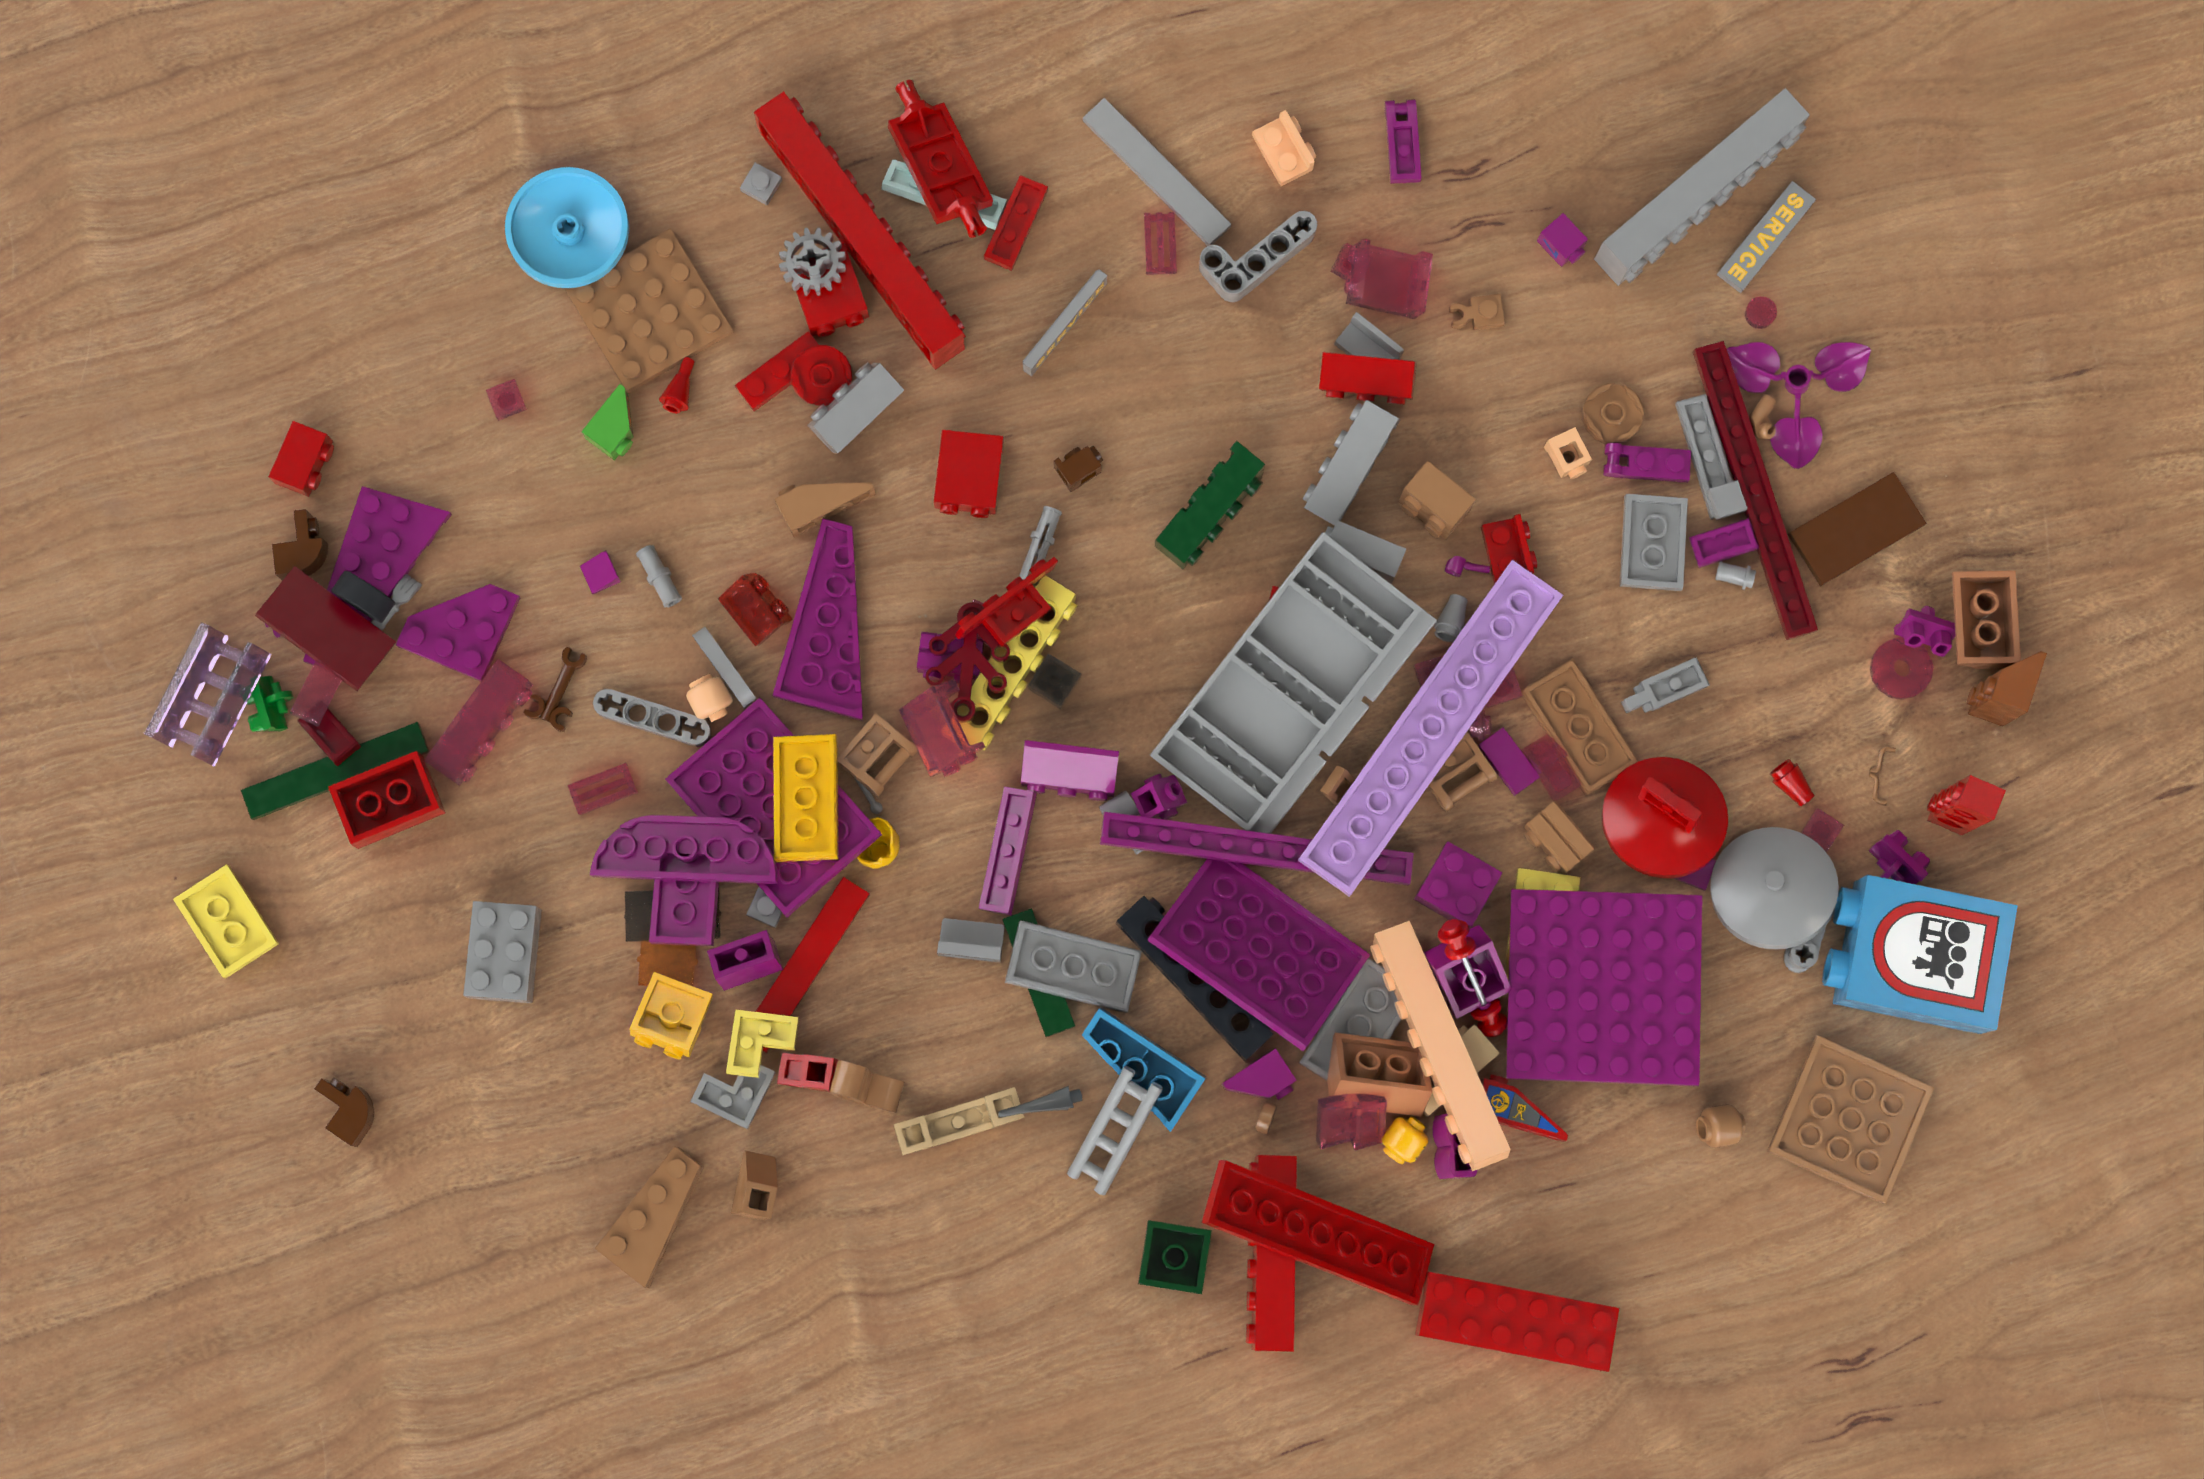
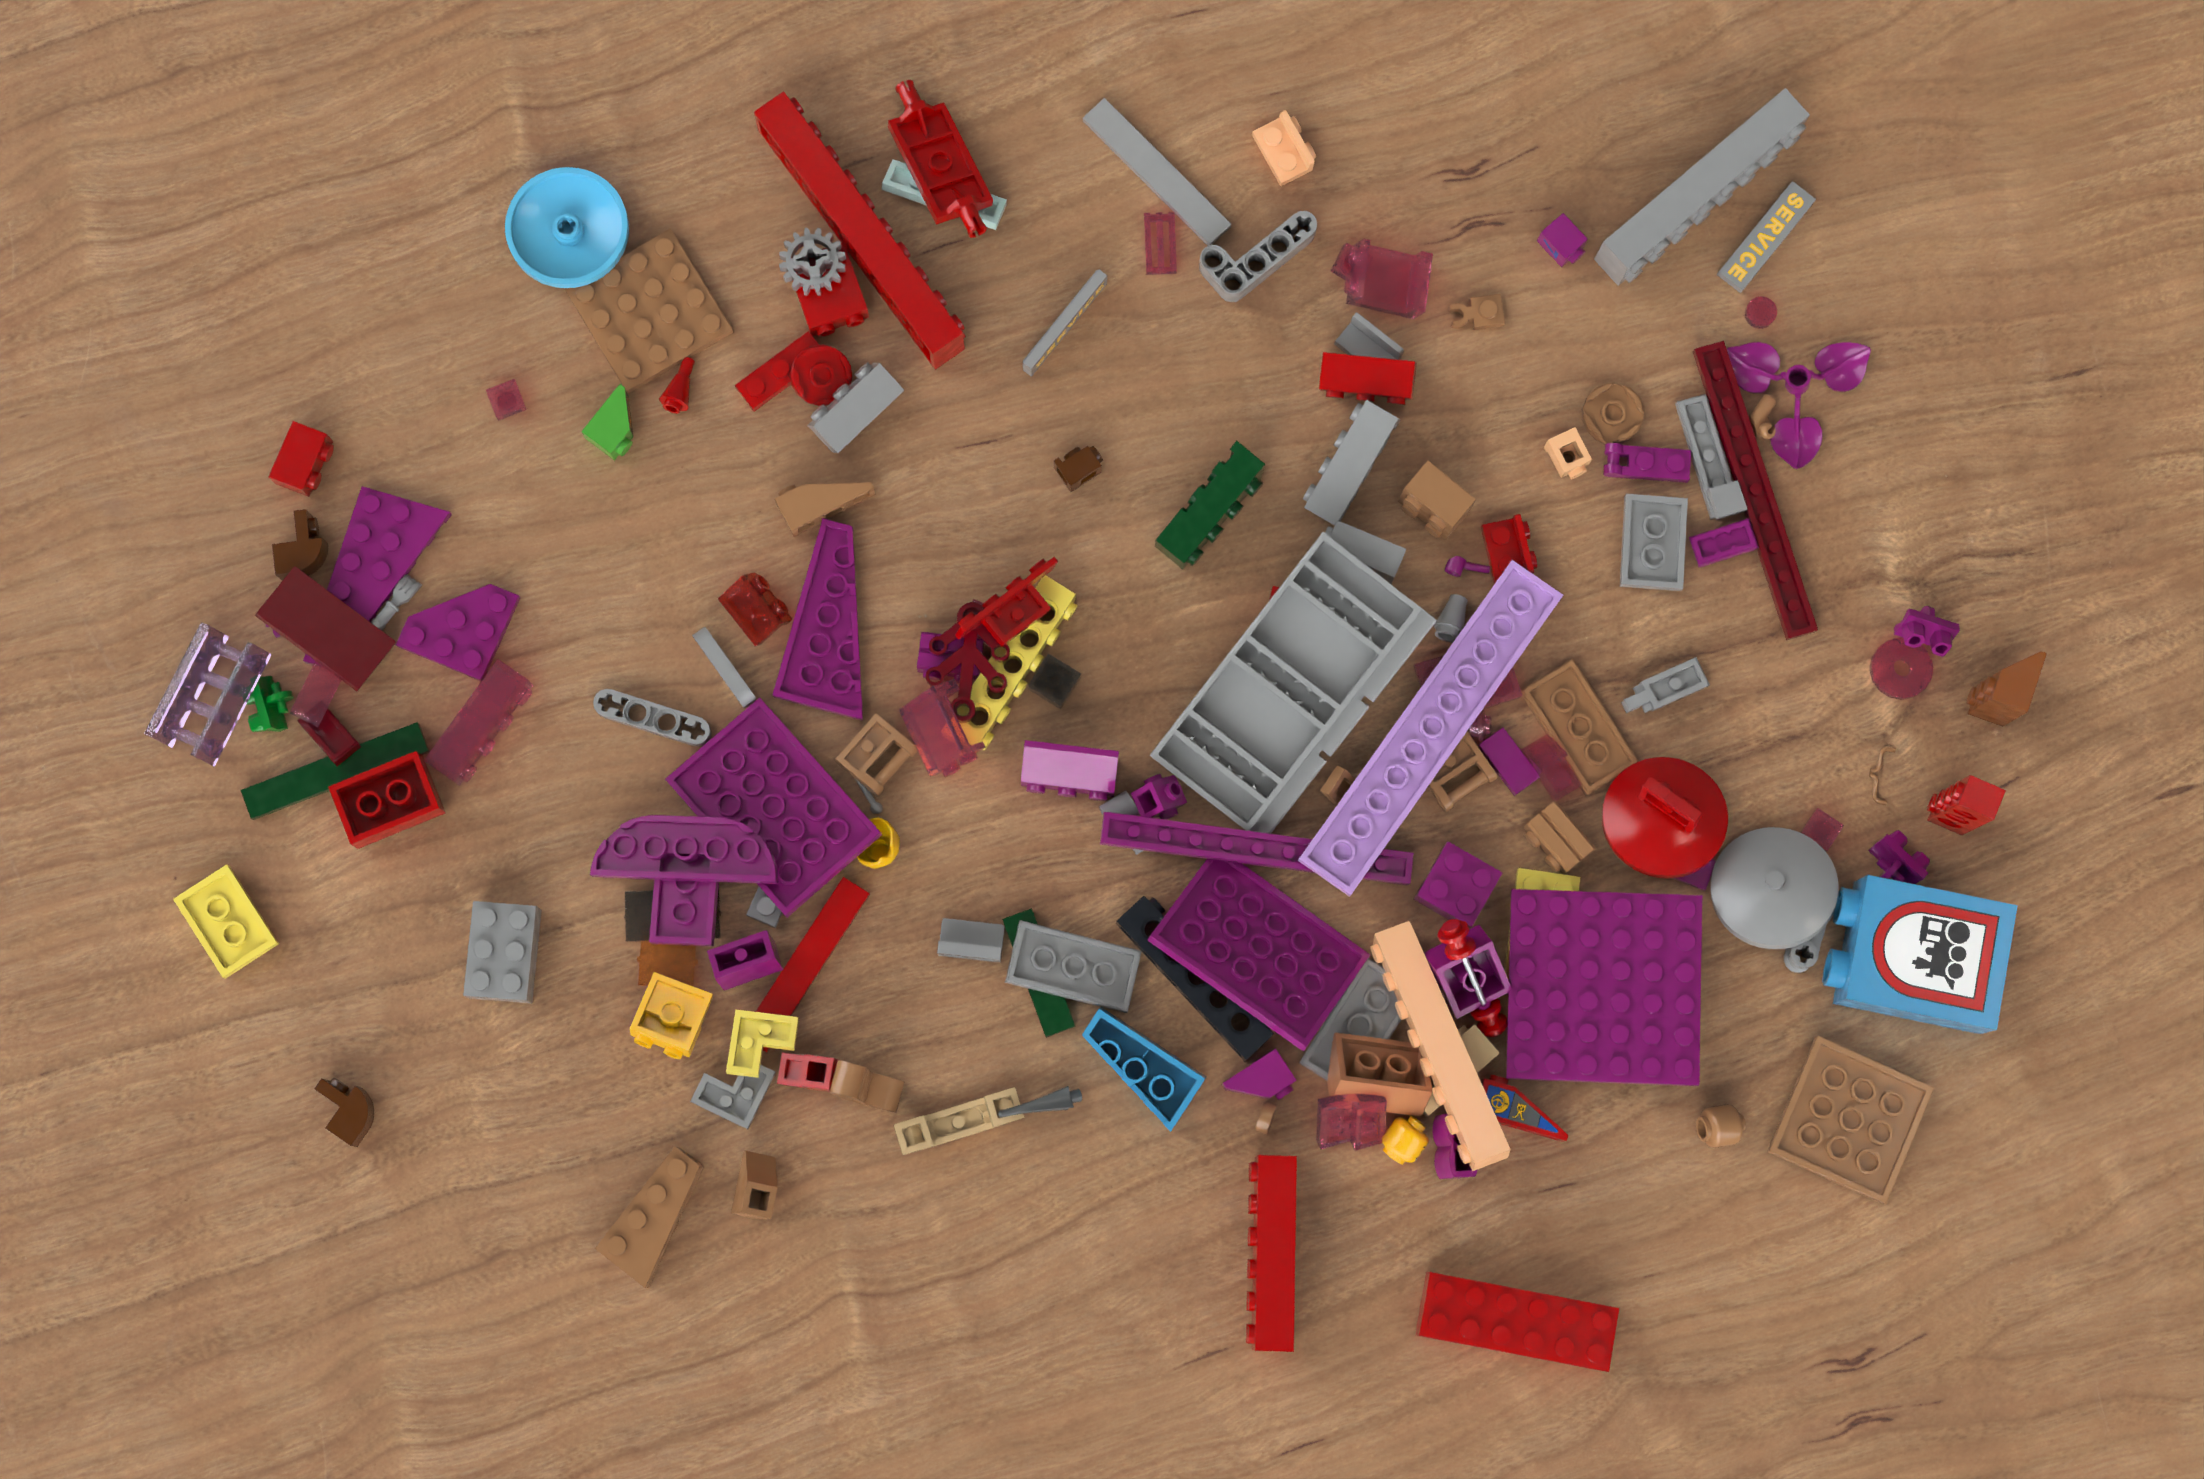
(363, 596): black tyre -> none
(550, 711): reddish brown bar -> none
(577, 799): clear pink tile -> none
(600, 572): magenta slope -> none
(659, 576): light grey pin -> none
(709, 697): light nougat head -> none
(761, 183): light grey plate -> none
(805, 797): yellow tile -> none
(968, 473): red panel -> none
(1007, 850): magenta plate -> none
(1015, 223): red plate -> none
(1050, 518): light grey pin -> none
(1132, 1123): light grey bar -> none
(1174, 1257): dark green brick -> none
(1317, 1232): red plate -> none
(1403, 142): magenta plate -> none
(1735, 575): light grey pin -> none
(1792, 782): red cone -> none
(1857, 529): reddish brown tile -> none
(1986, 619): nougat slope -> none

